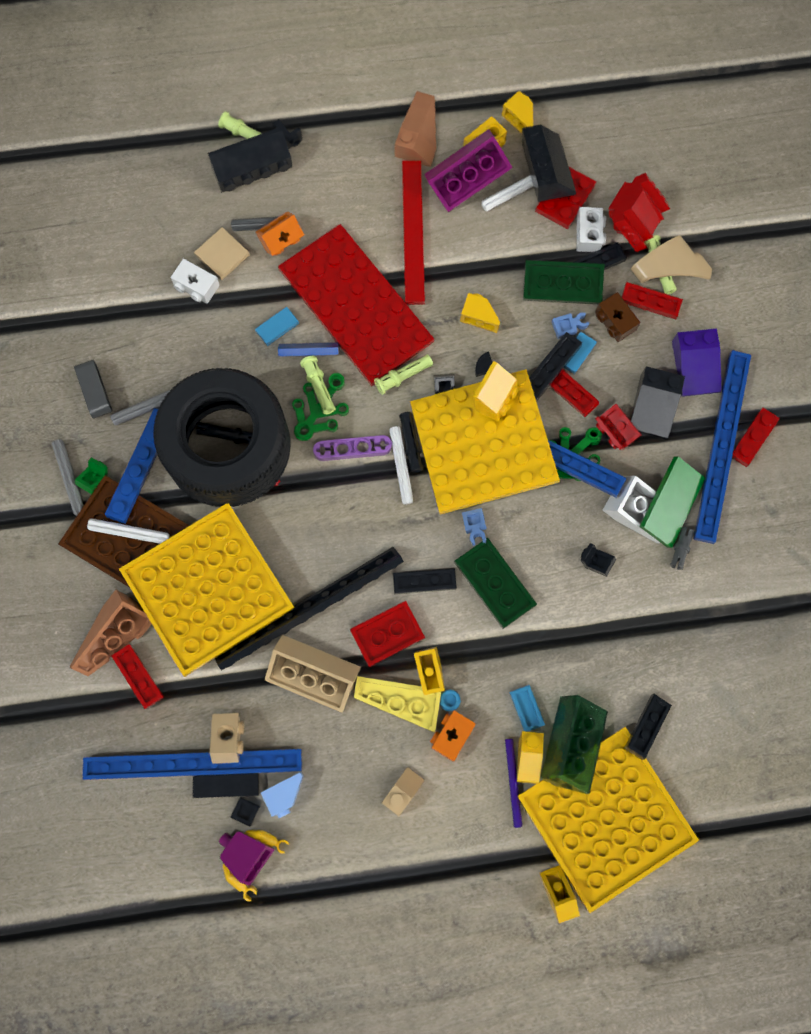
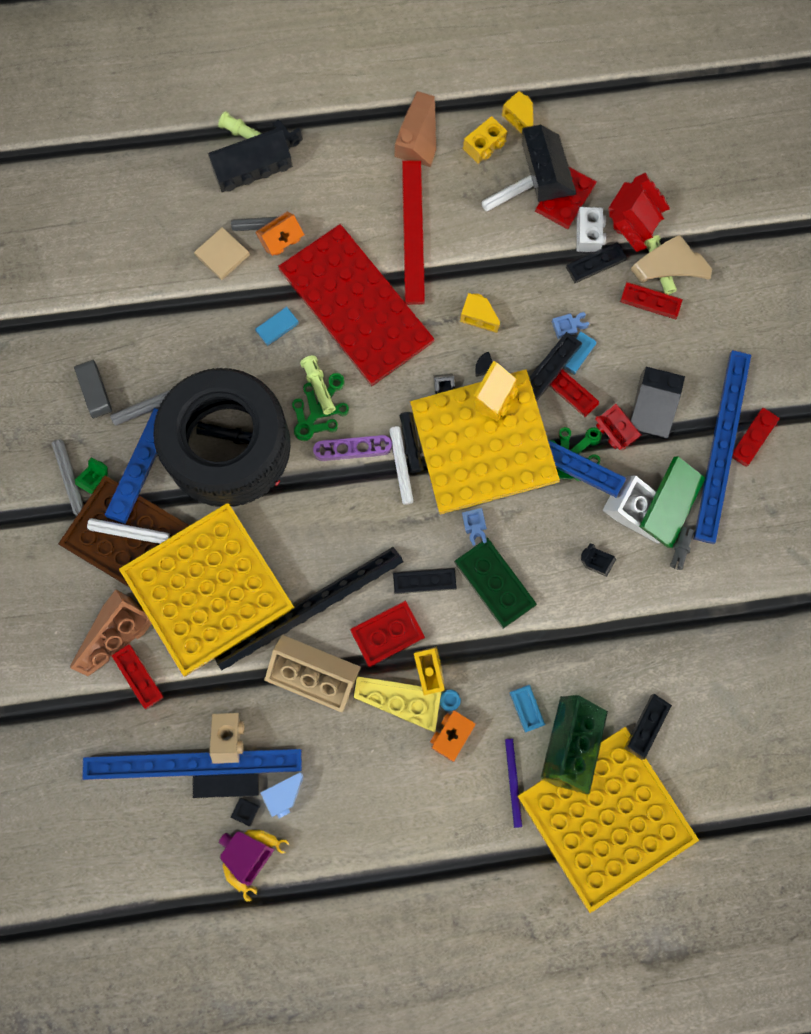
(194, 281): white brick -> none
(308, 349): blue tile -> none
(395, 378): yellowish green pin -> none
(403, 791): tan slope -> none
(468, 170): magenta slope -> none
(530, 757): yellow slope -> none
(560, 894): yellow slope -> none
(563, 282): dark green plate -> none
(617, 317): reddish brown brick -> none
(698, 360): dark purple slope -> none

